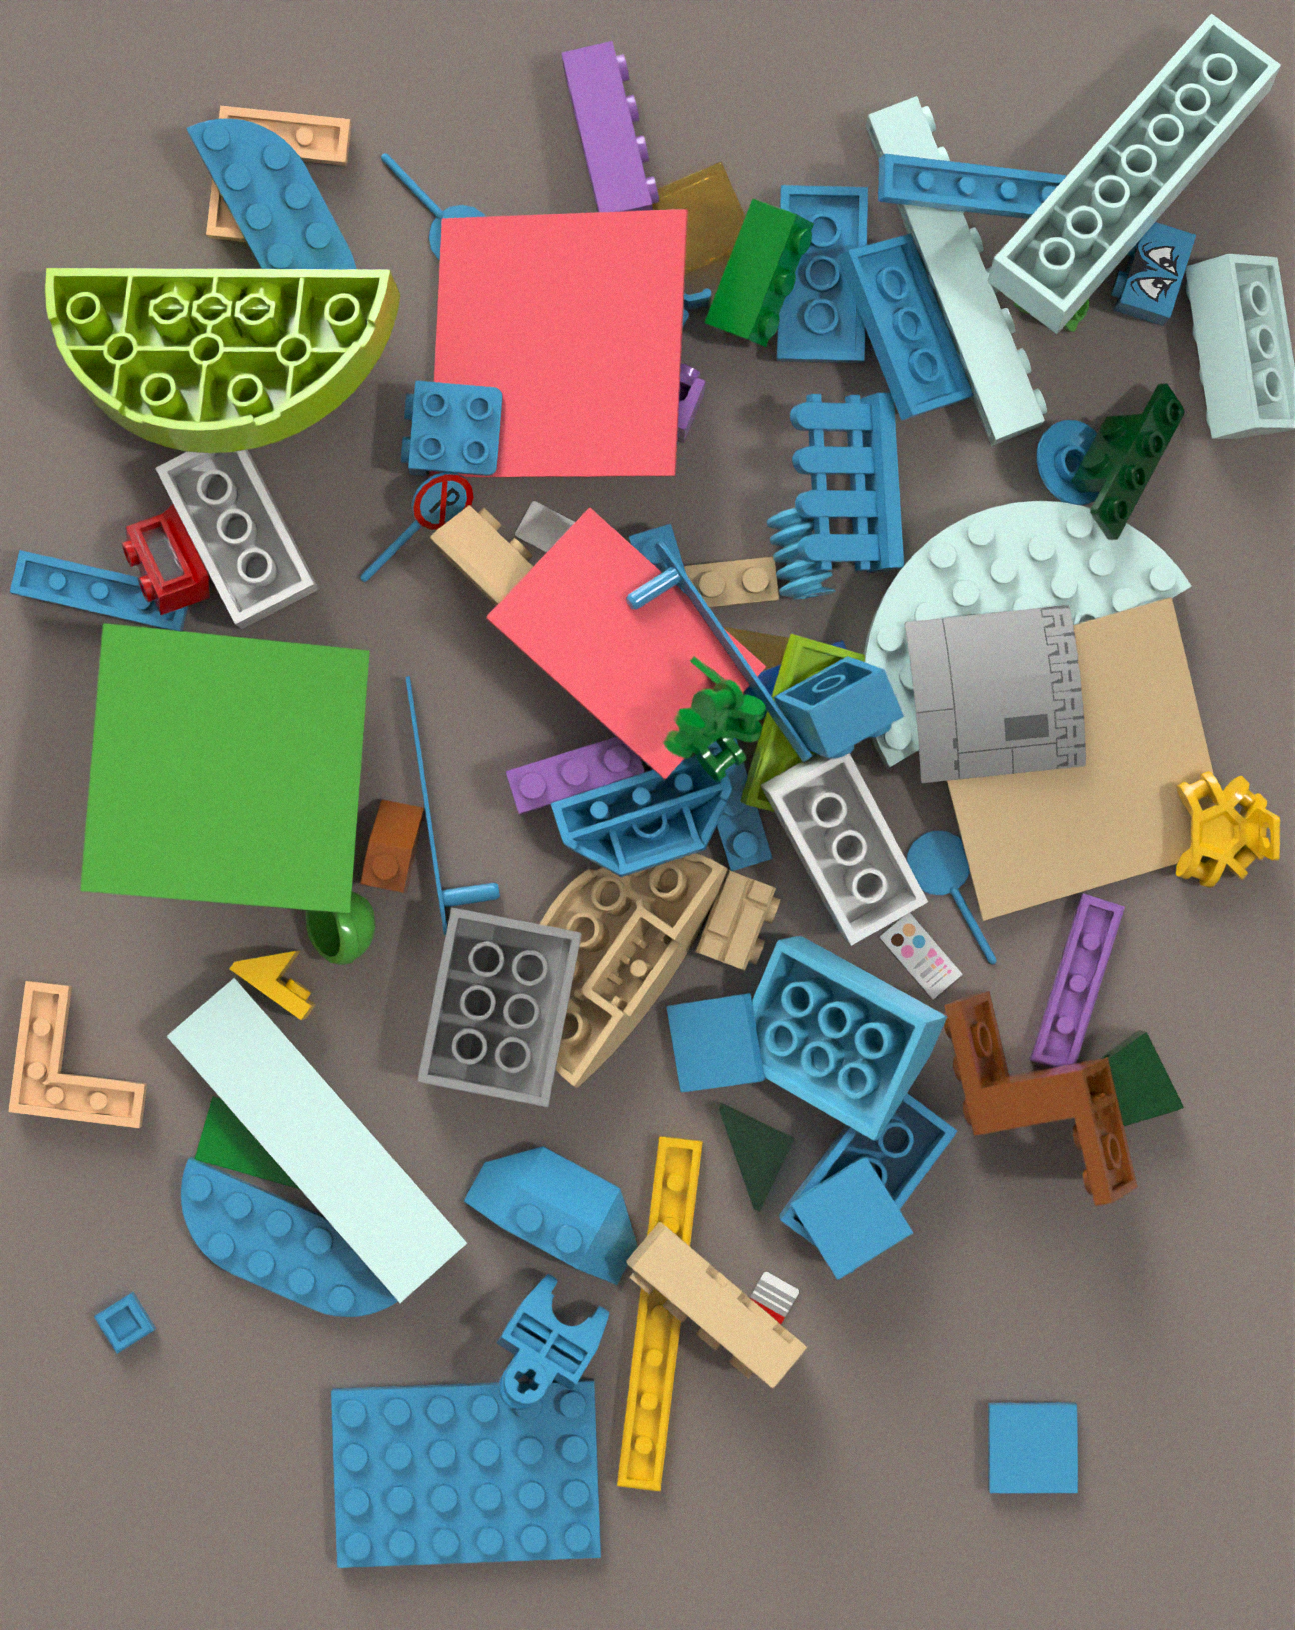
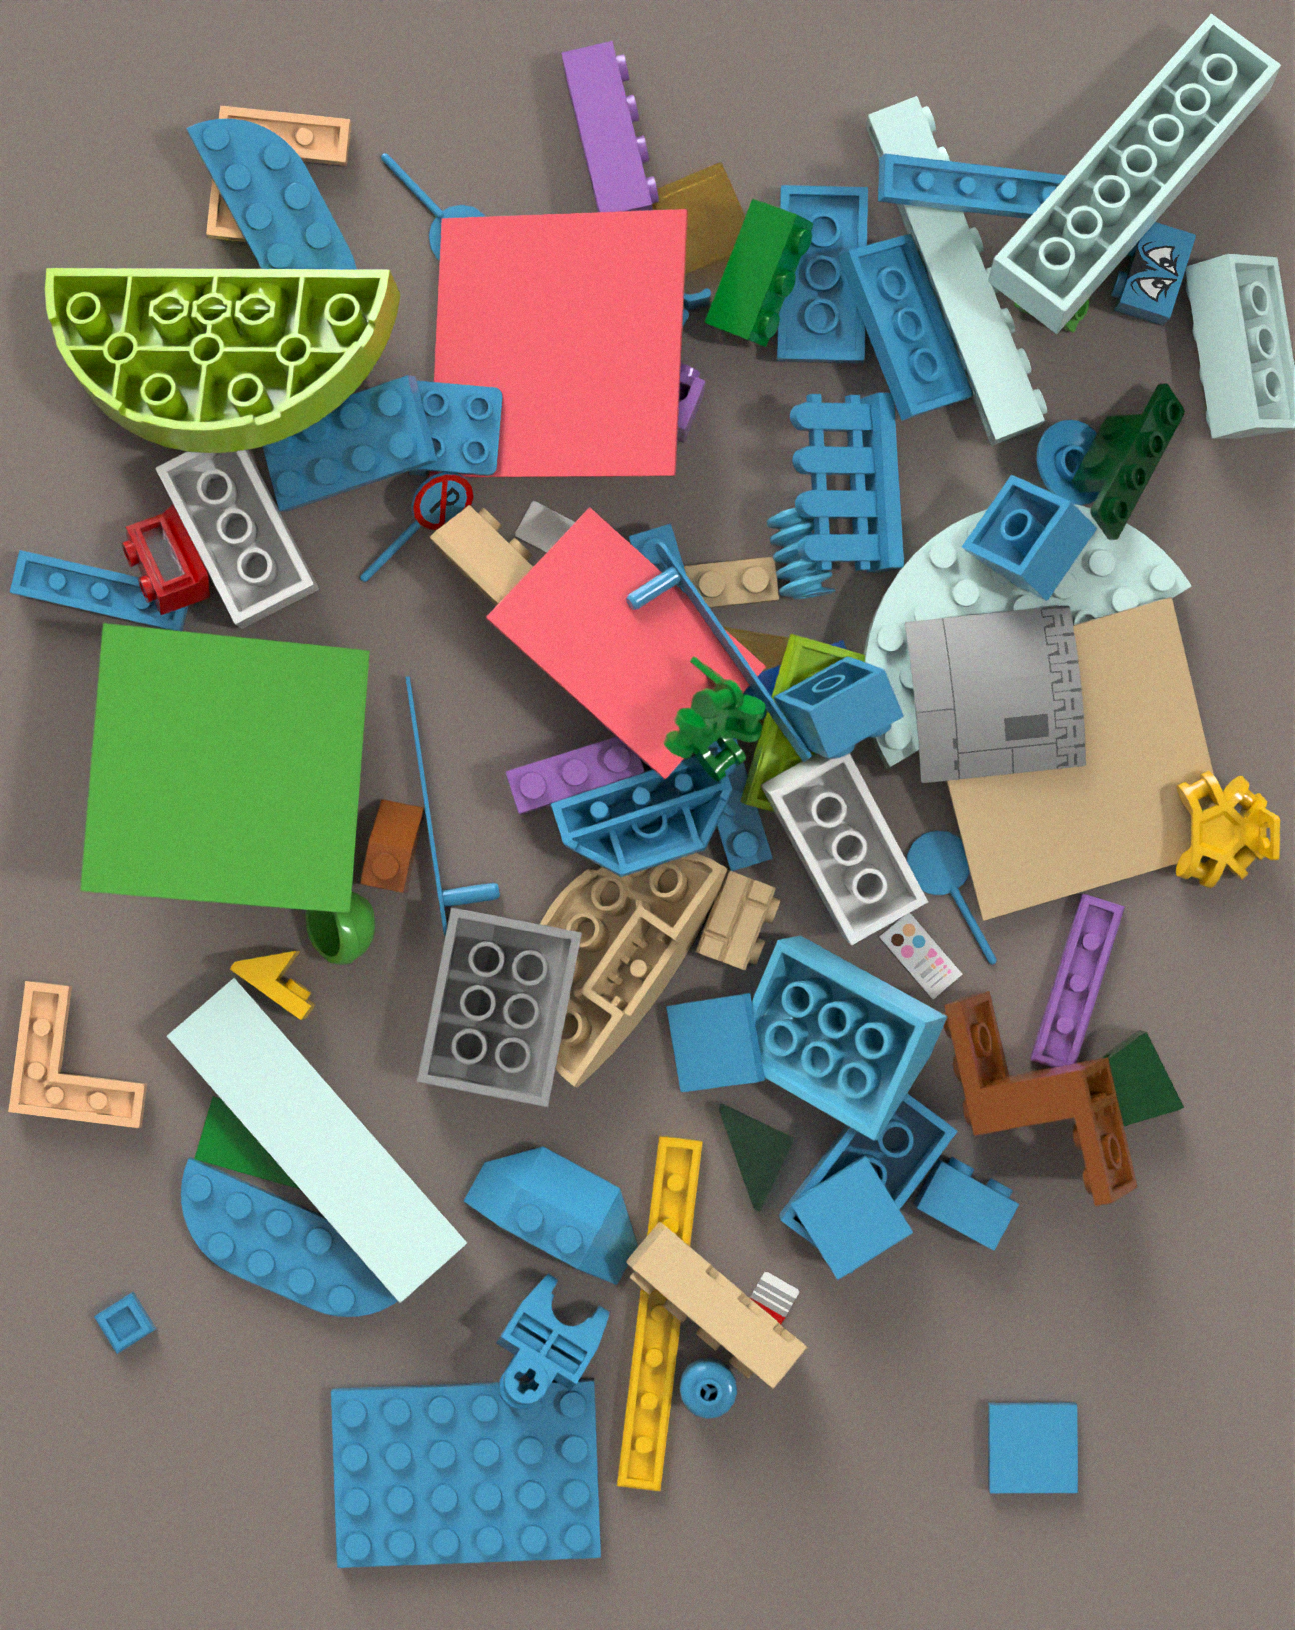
(353, 446): none -> dark azure plate
(705, 1372): none -> dark azure head
(966, 1203): none -> dark azure brick
(1030, 537): none -> dark azure slope

